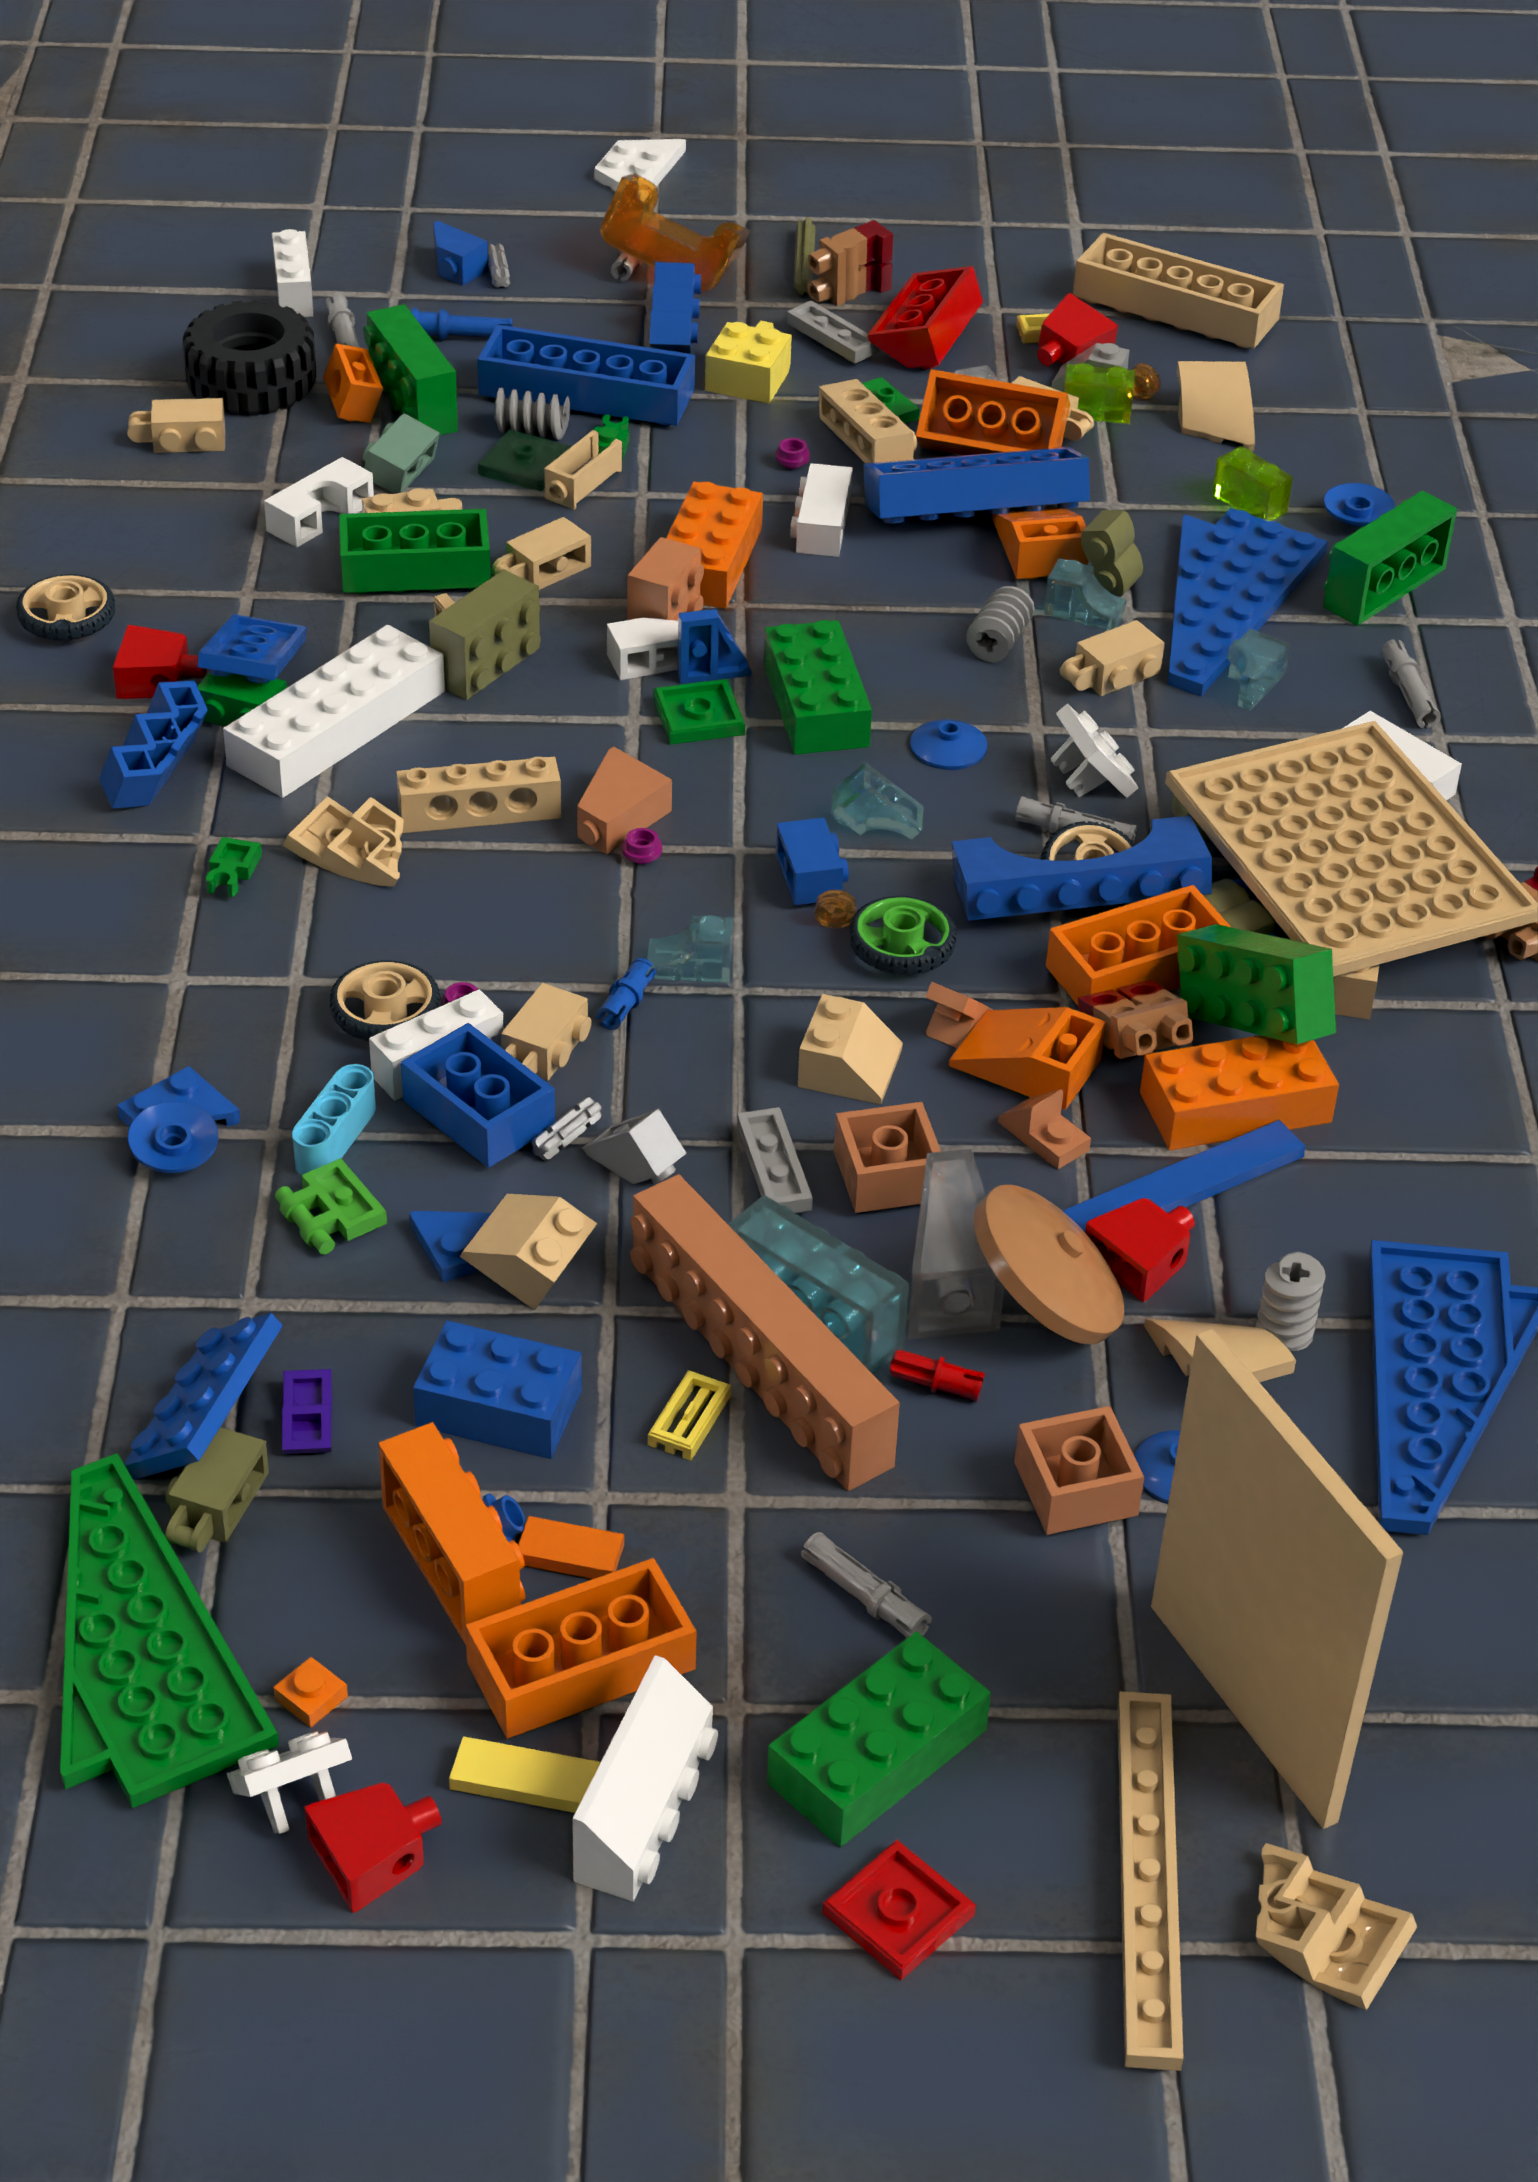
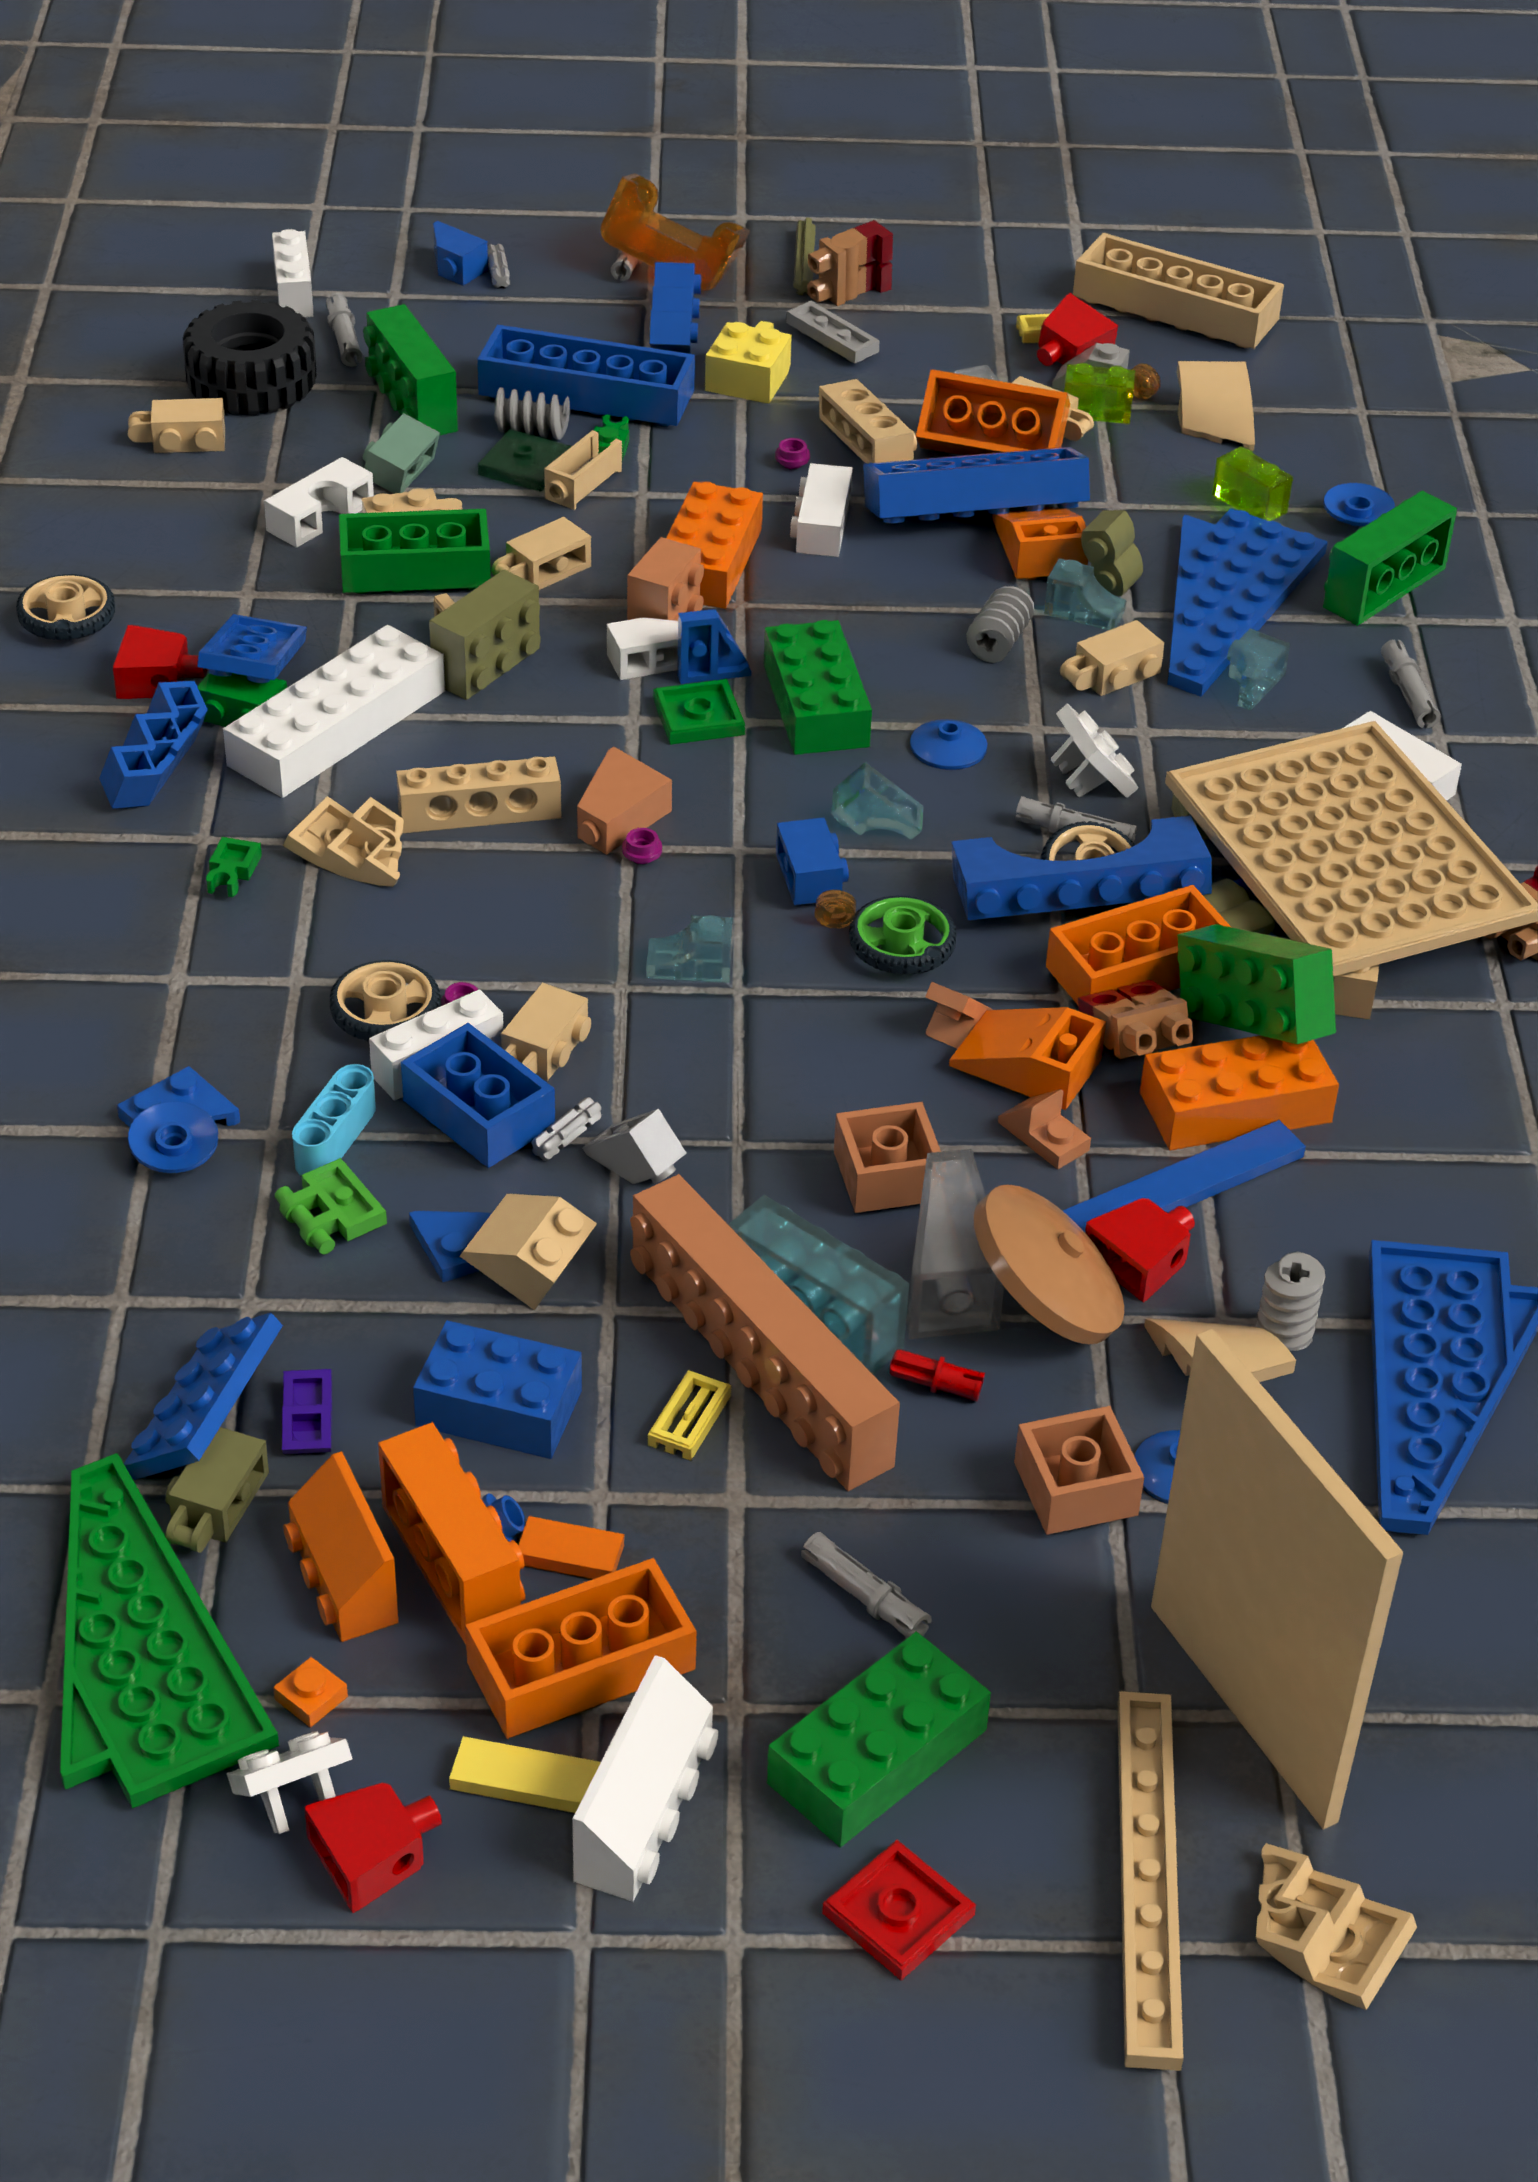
(343, 1552): none -> orange slope
(352, 383): orange brick -> none
(443, 324): blue pin -> none
(625, 993): blue pin -> none
(644, 157): white wing -> none
(774, 1158): light grey plate -> none
(848, 1051): tan slope -> none
(893, 400): green plate -> none
(927, 316): red slope -> none

